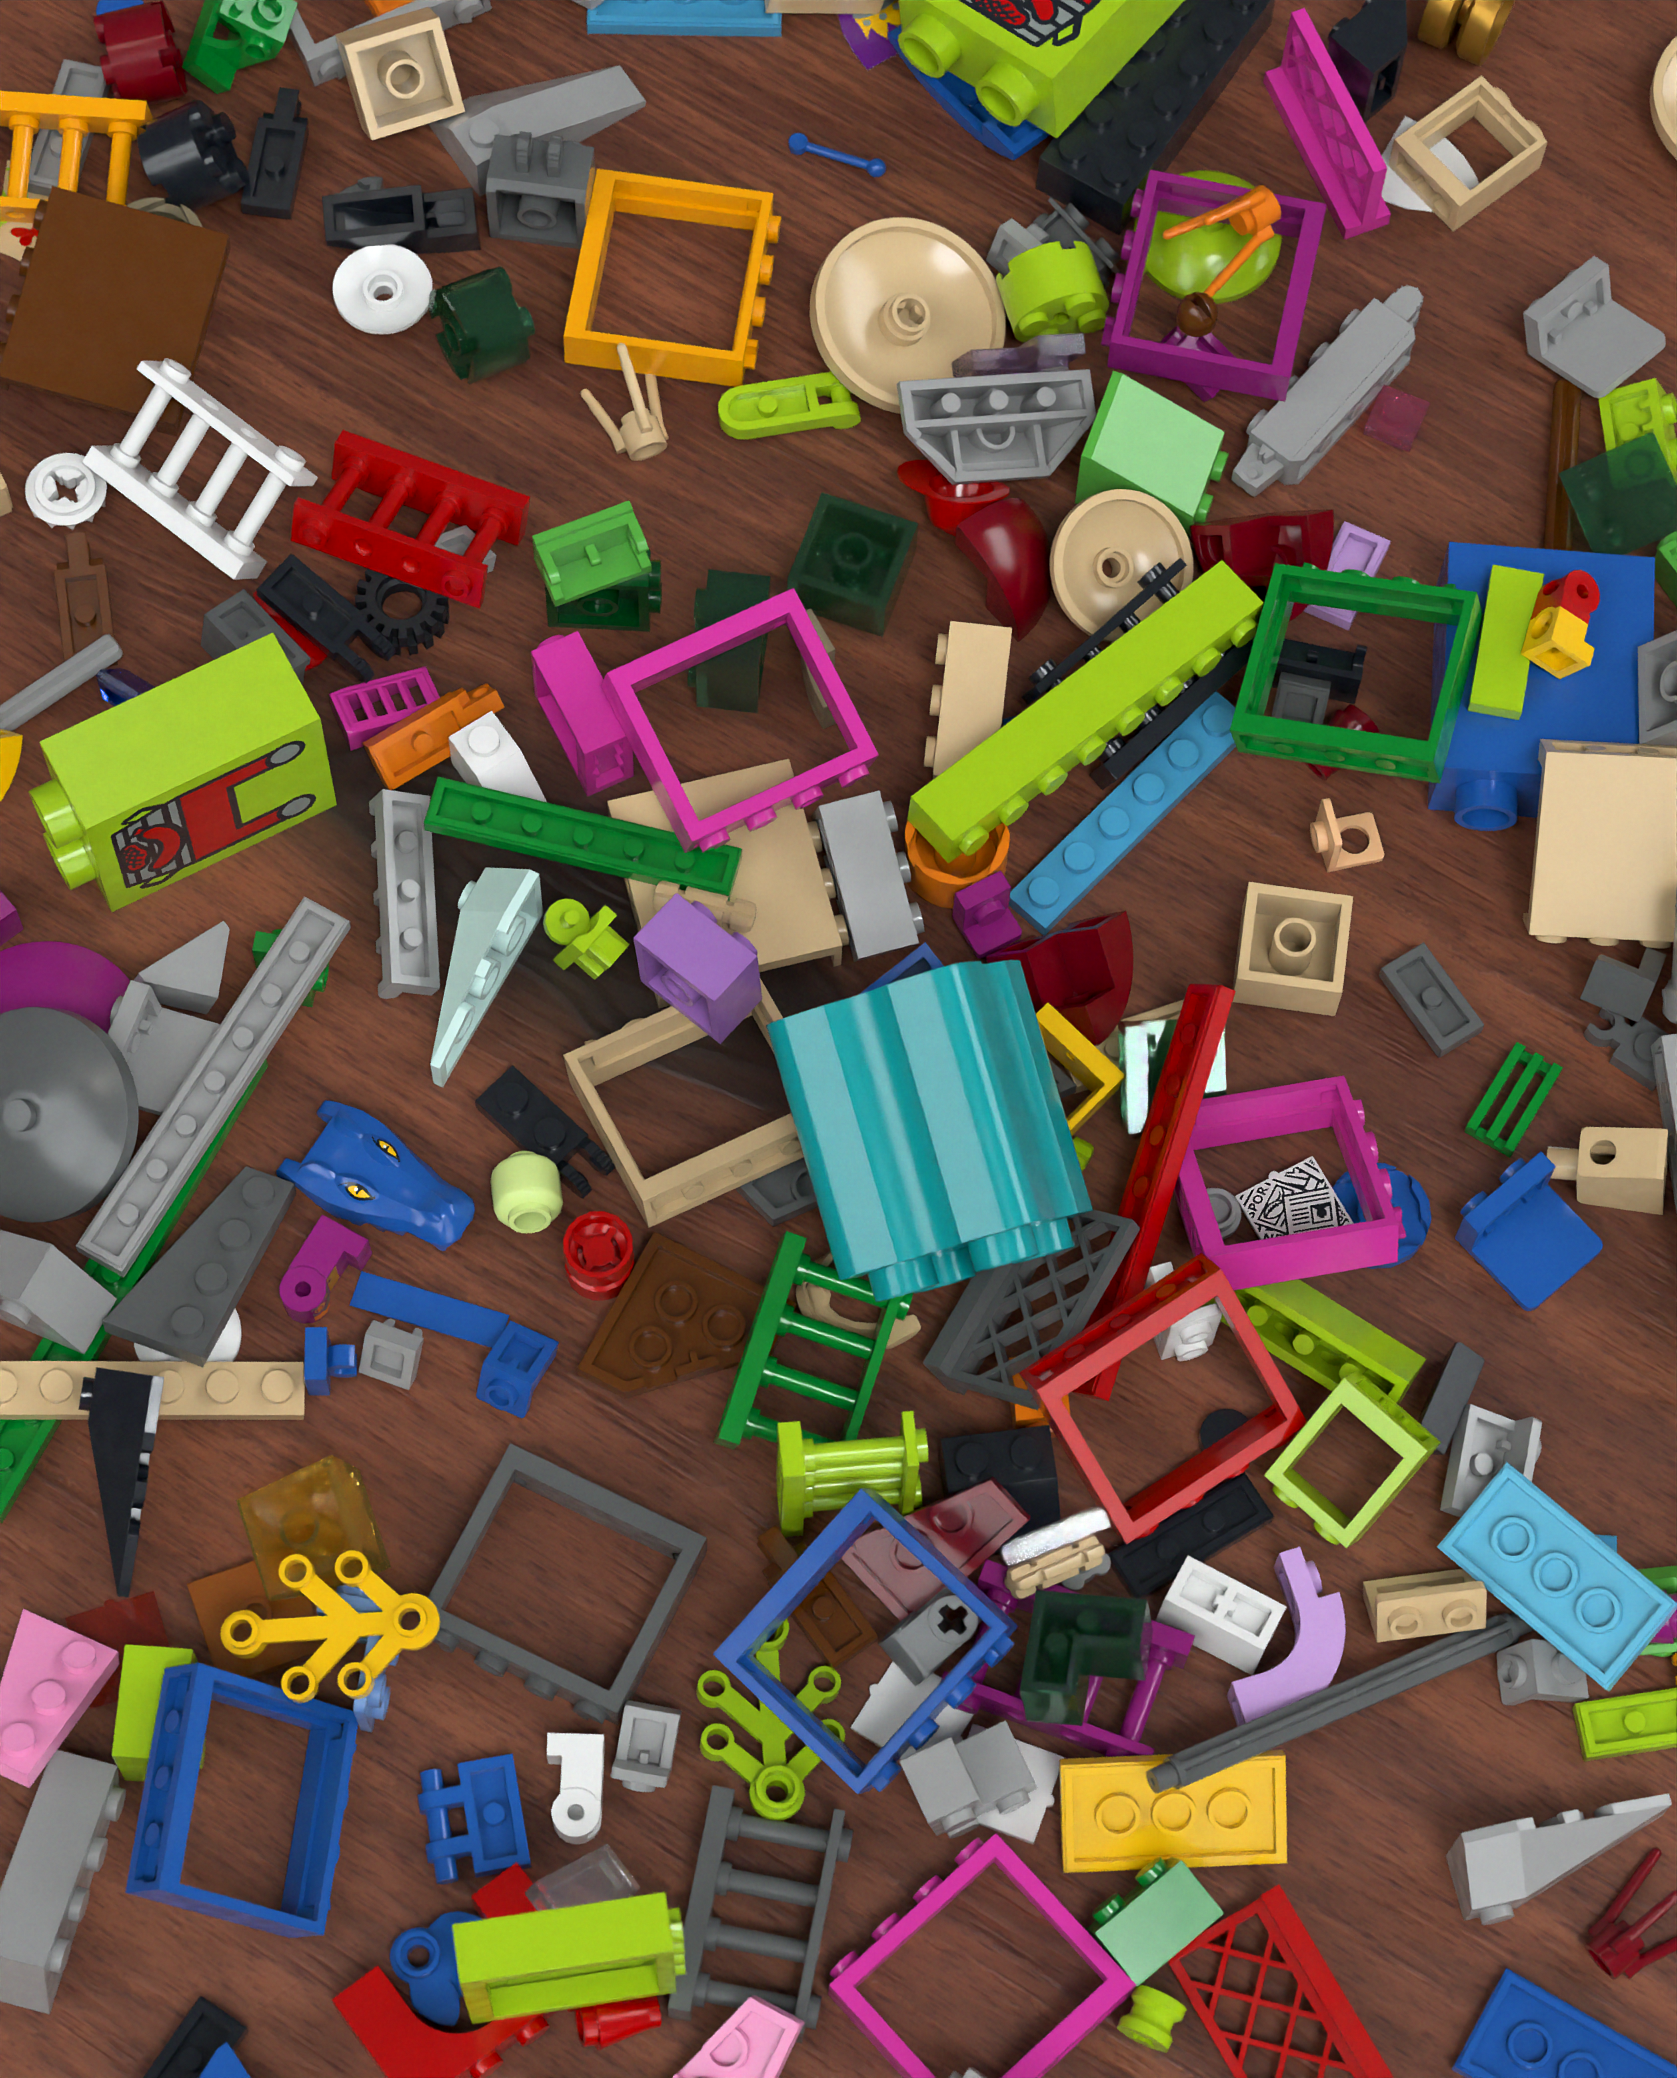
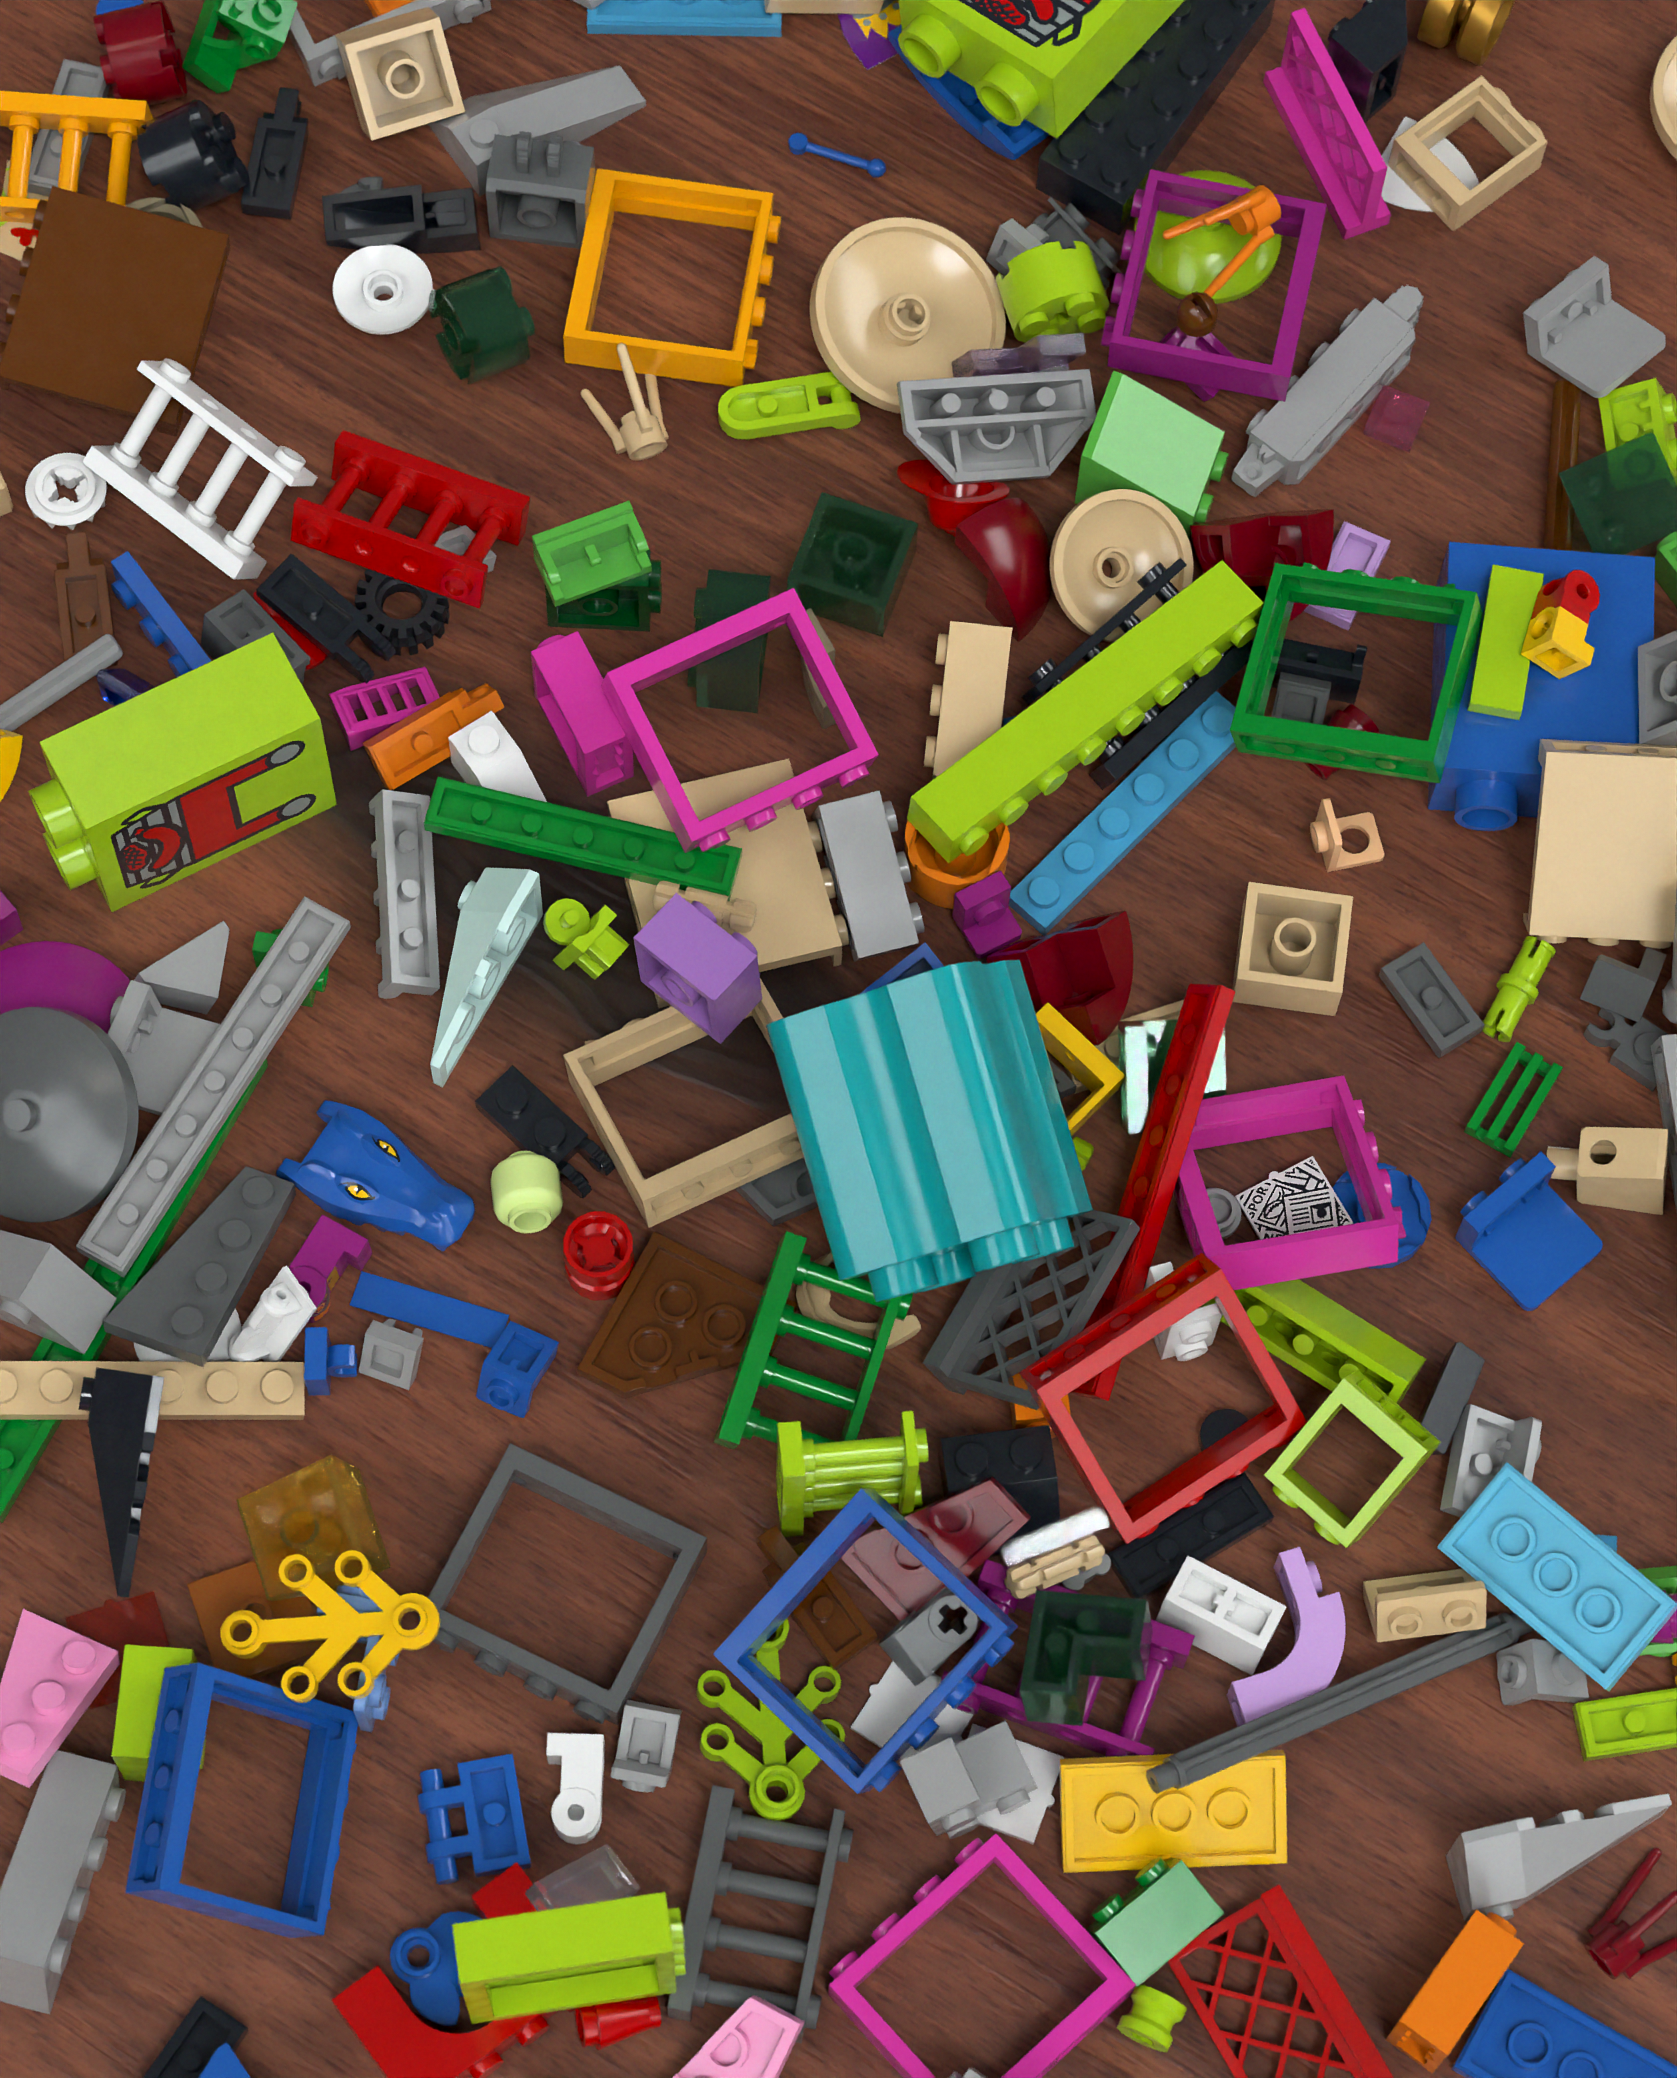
(159, 620): none -> blue plate
(274, 1321): none -> white hinge
(1456, 1989): none -> orange window
(1517, 988): none -> lime pin

